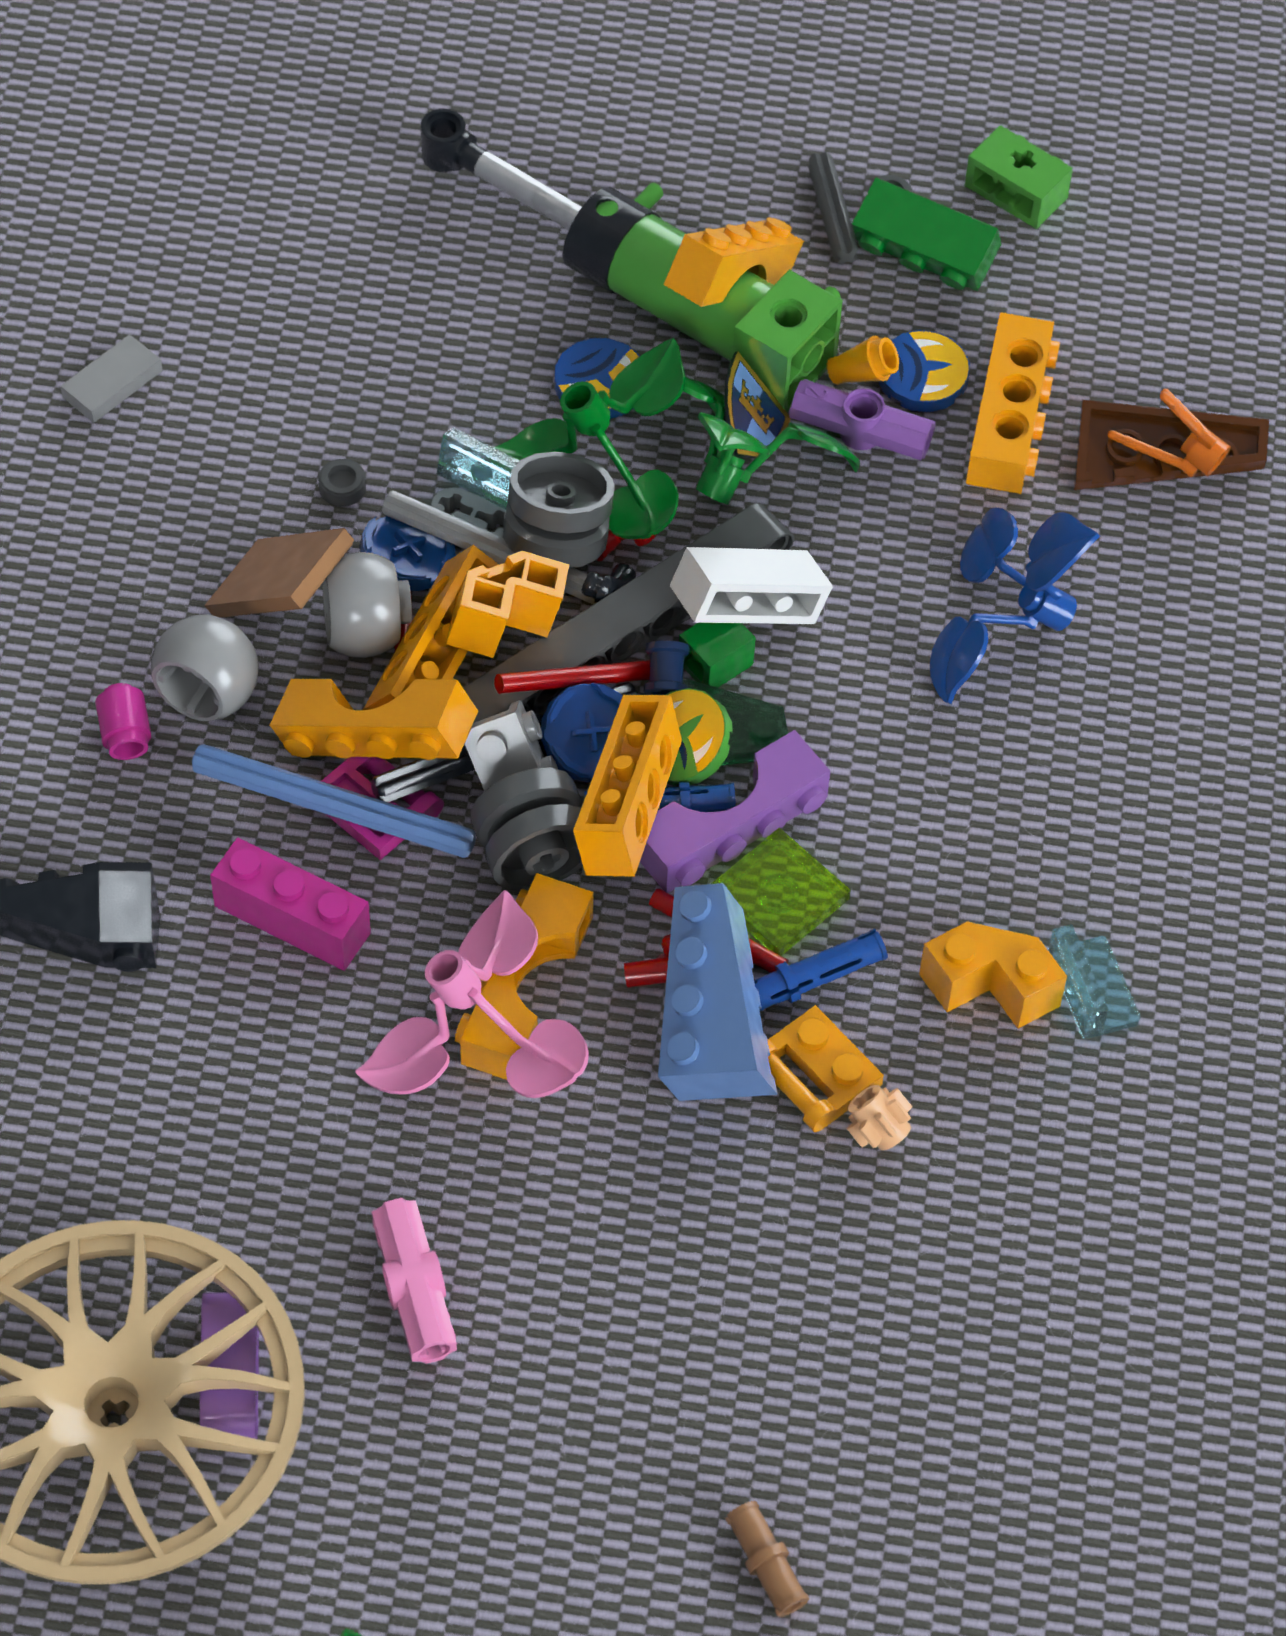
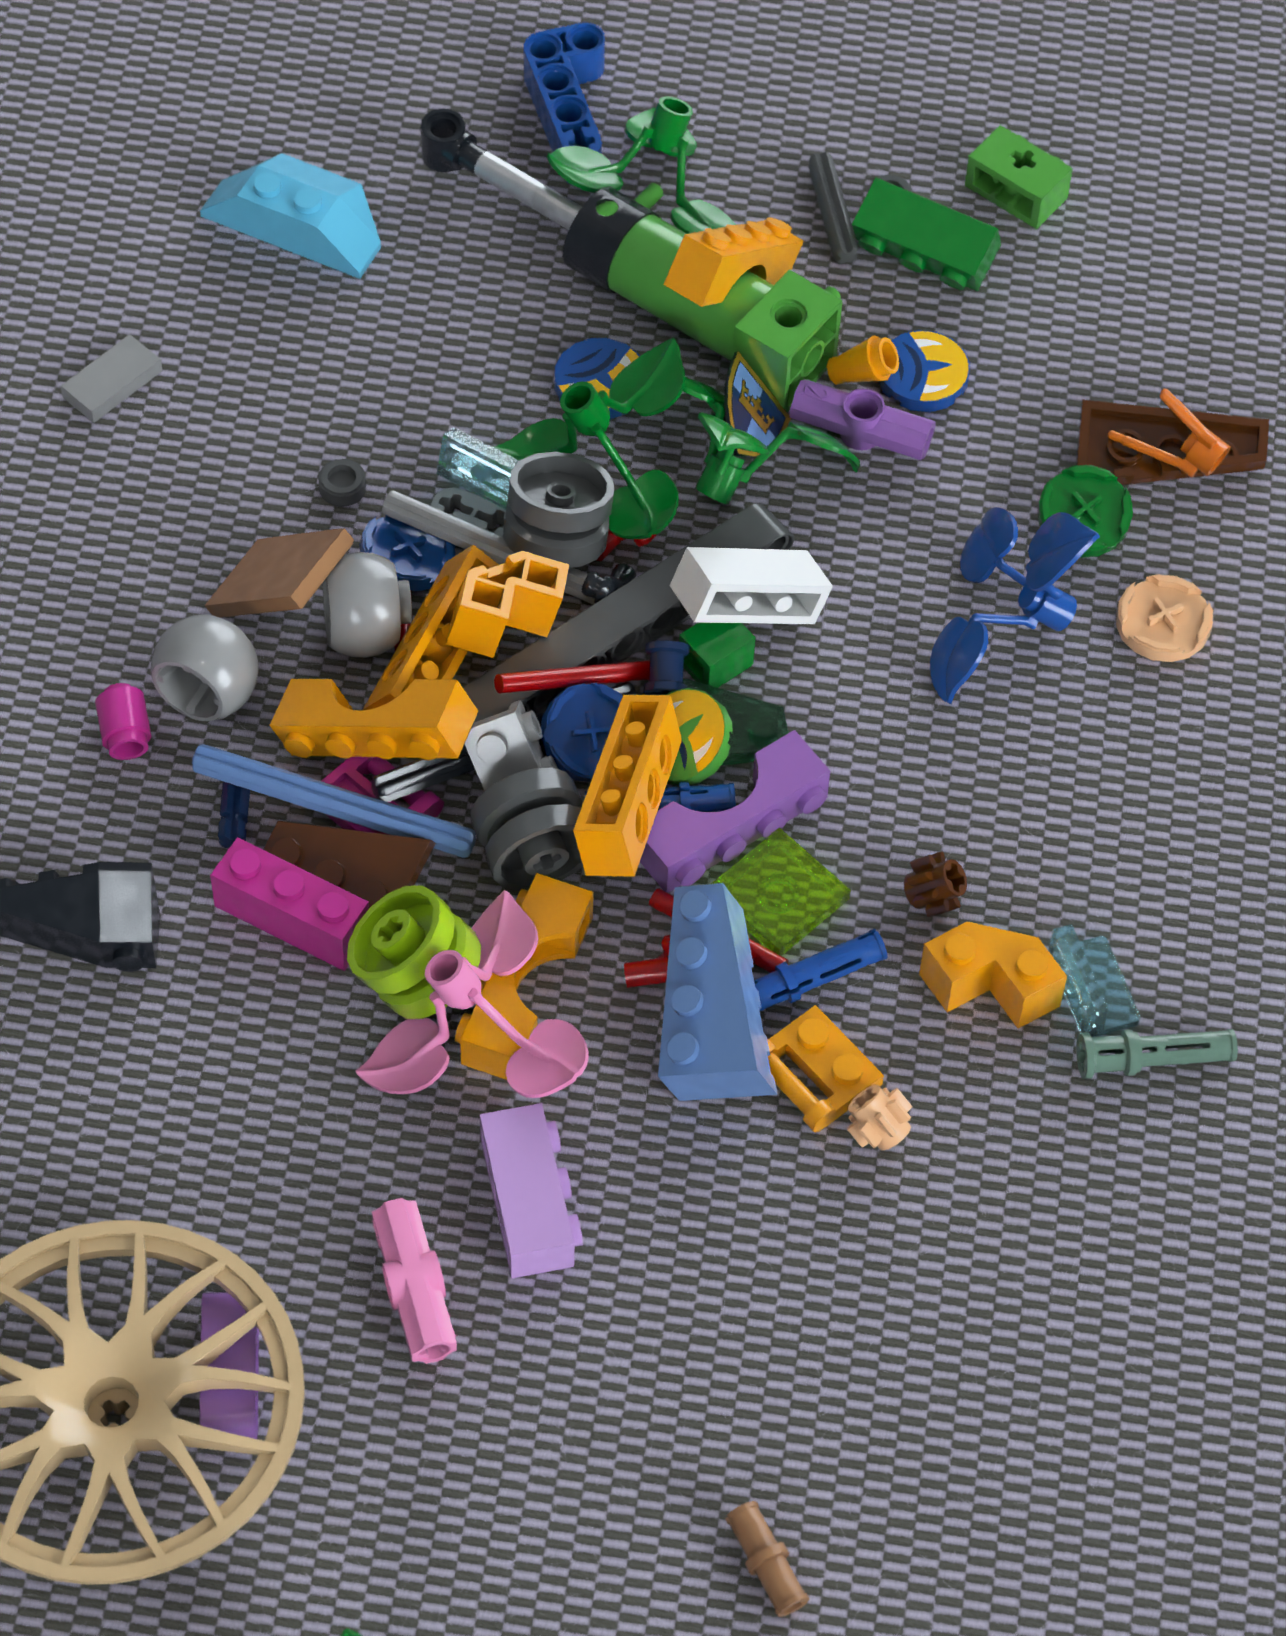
(233, 814): none -> dark blue axle
(300, 212): none -> medium azure wedge
(352, 859): none -> reddish brown wing
(400, 939): none -> lime wheel
(529, 1190): none -> lavender brick
(553, 70): none -> blue beam
(657, 128): none -> green plant
(935, 884): none -> reddish brown gear
(1011, 402): light orange brick -> none
(1093, 499): none -> green tile
(1129, 1046): none -> sand green pin
(1164, 618): none -> light nougat tile

